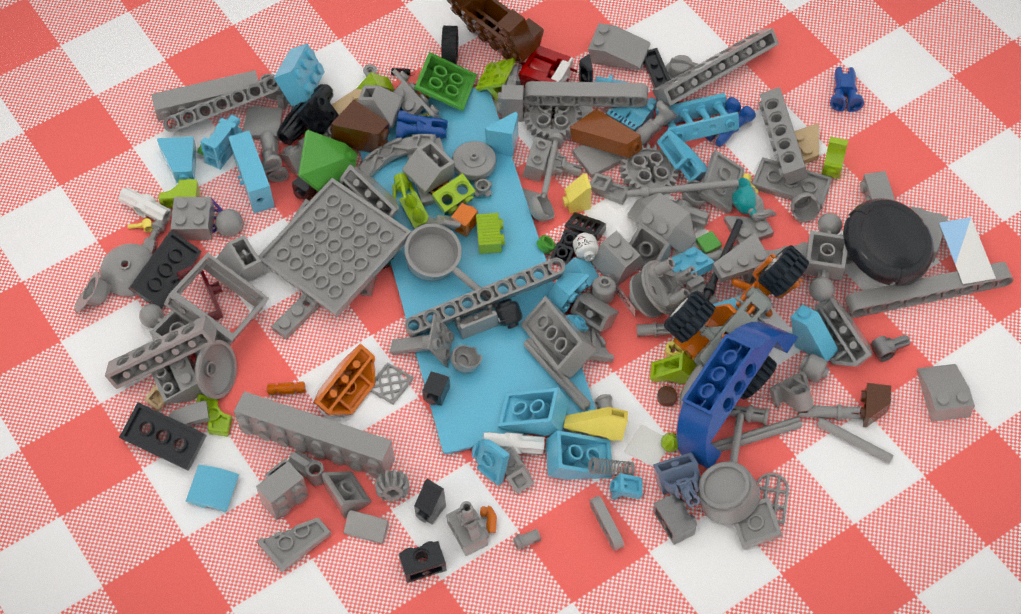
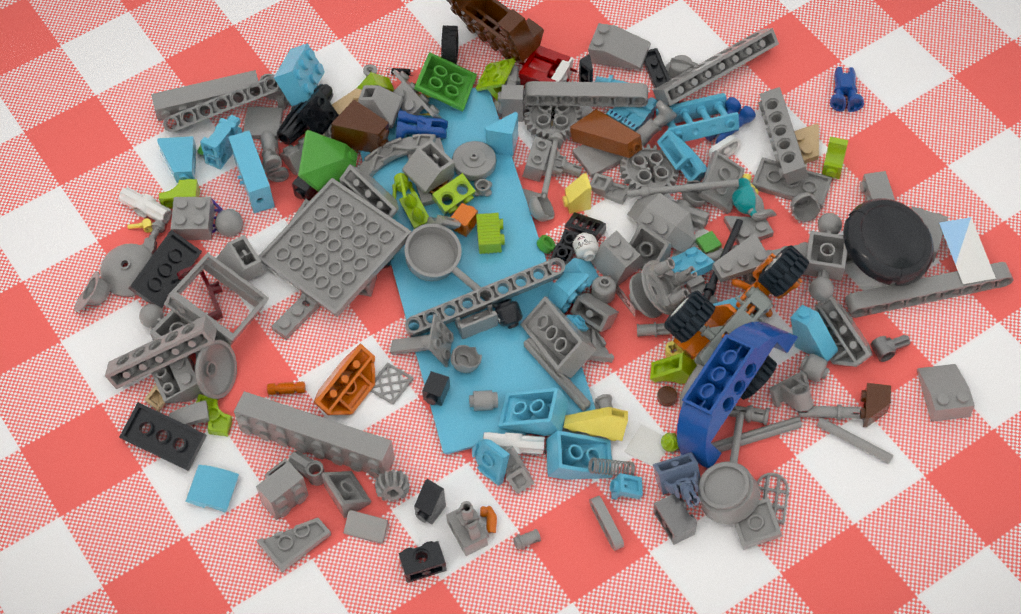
(483, 400): none -> light grey brick
(727, 146): none -> white plate

